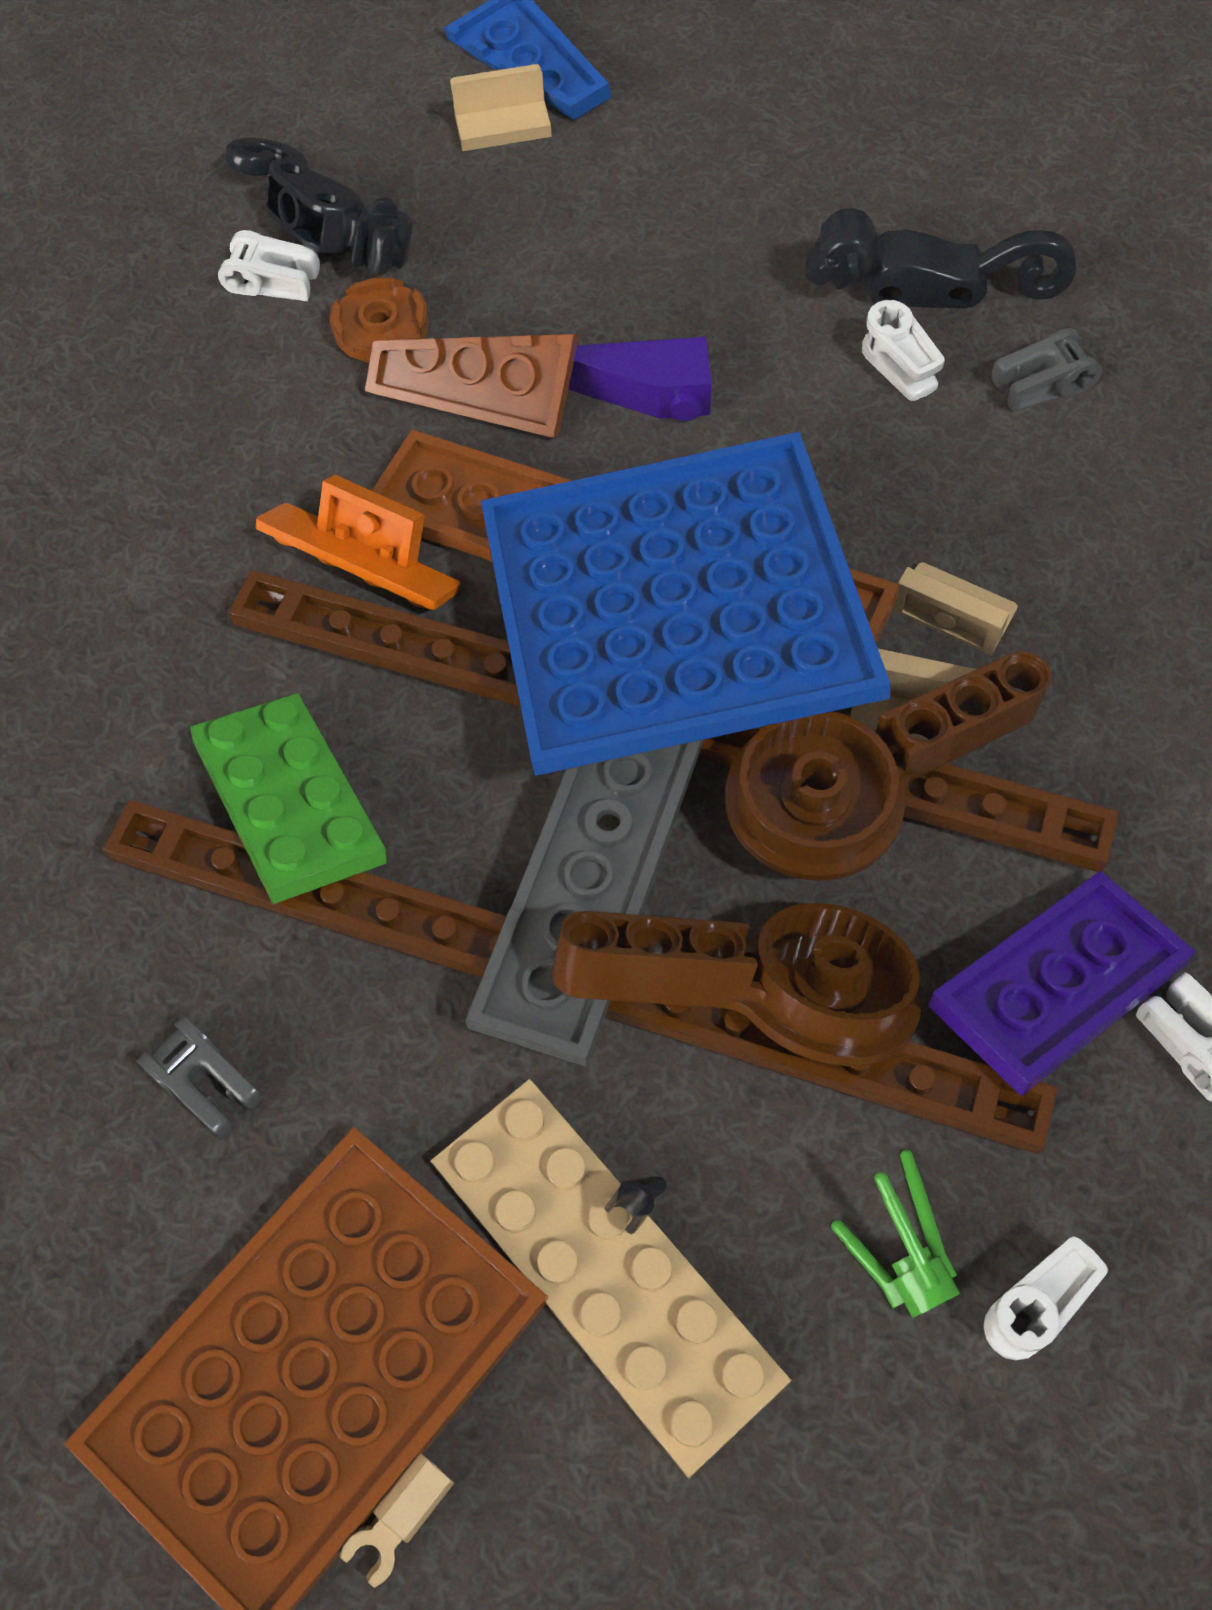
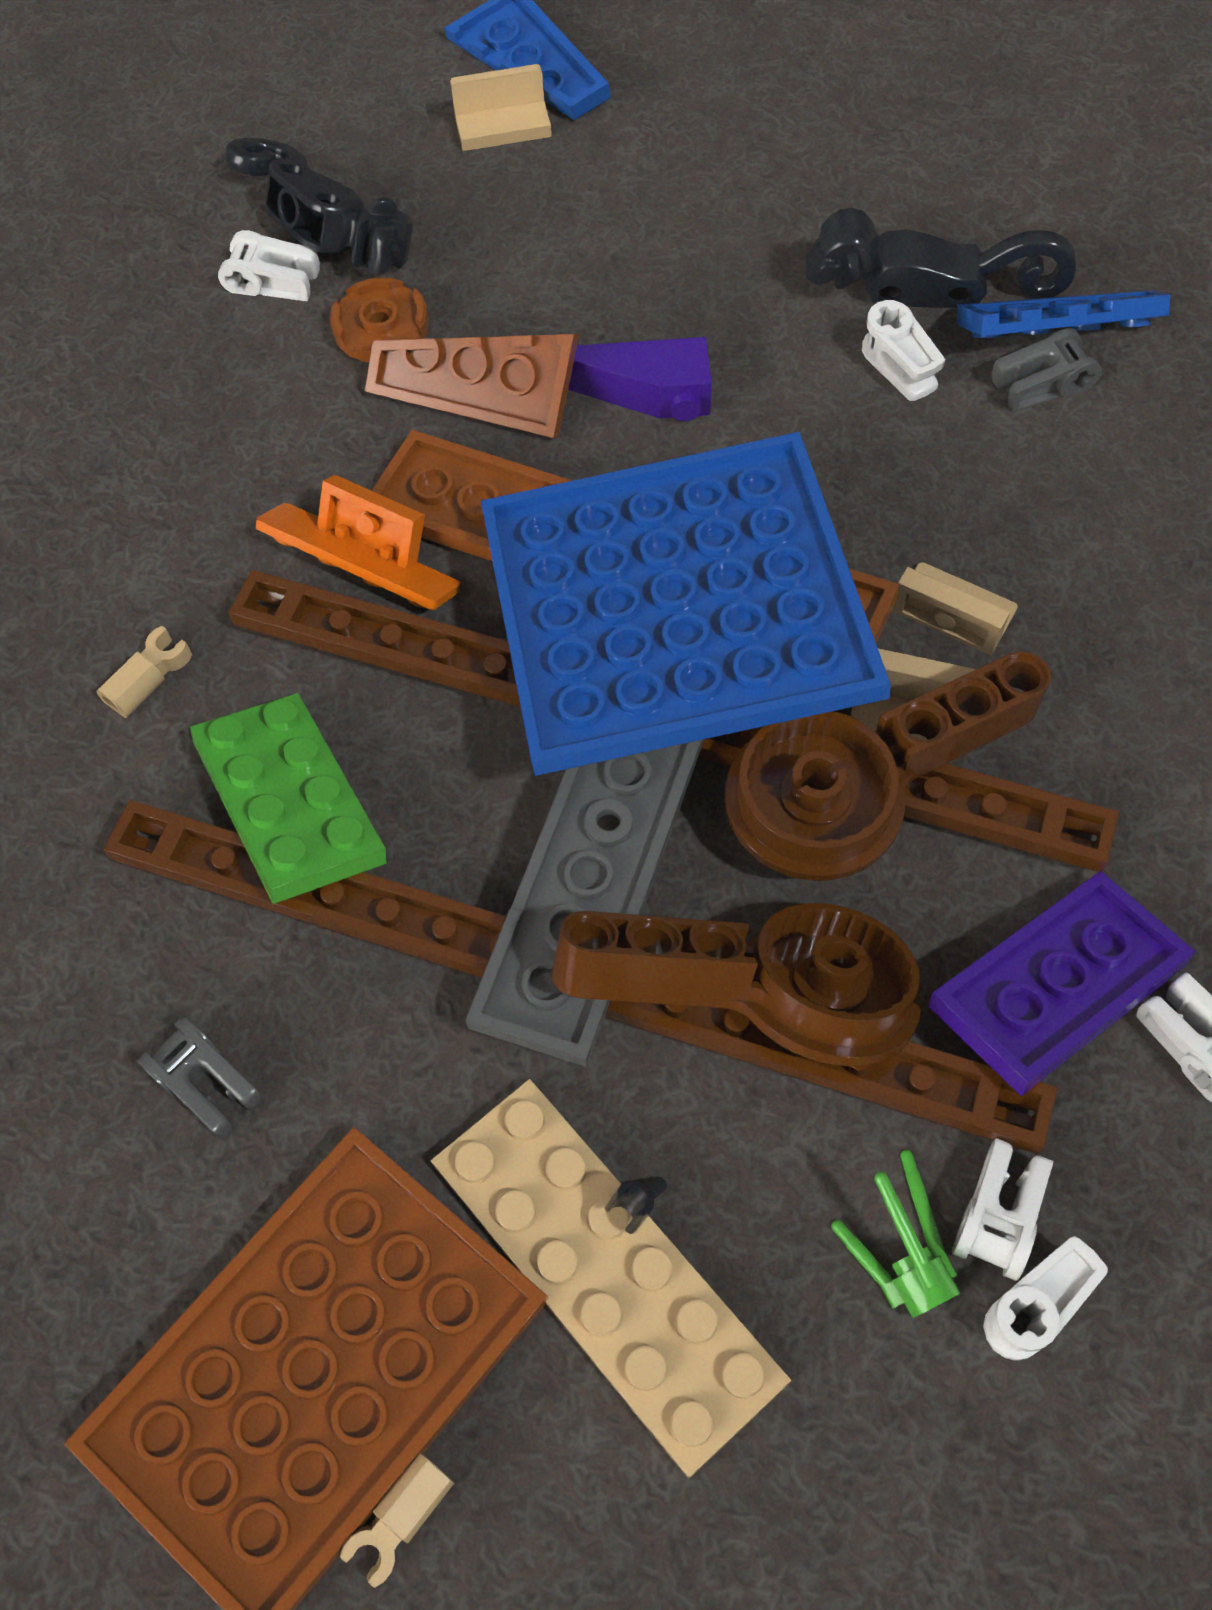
(143, 672): none -> tan bar
(997, 1233): none -> white piece
(1076, 312): none -> blue wing

